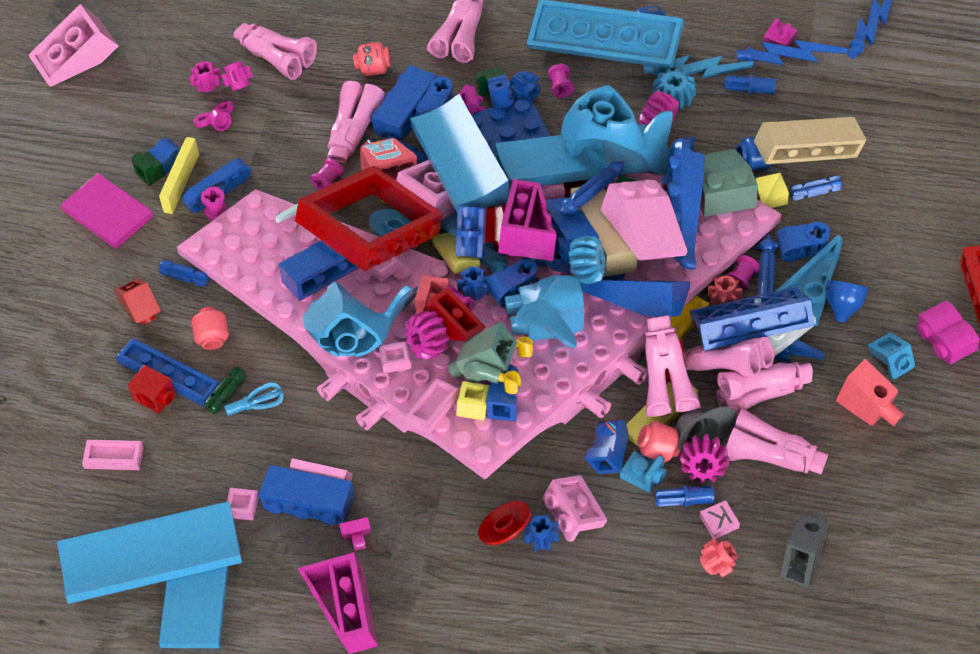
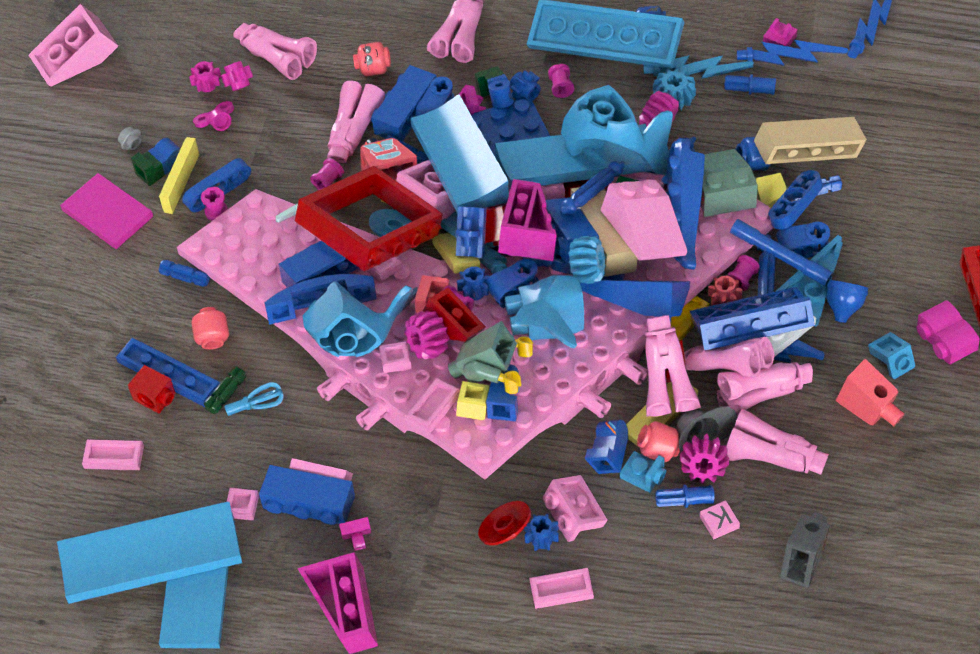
(130, 138): none -> light grey plate
(138, 301): slope -> none
(298, 296): none -> blue slope
(561, 588): none -> bright pink tile
(718, 557): coral gear -> none
(786, 212): none -> blue beam
(807, 267): none -> blue piece

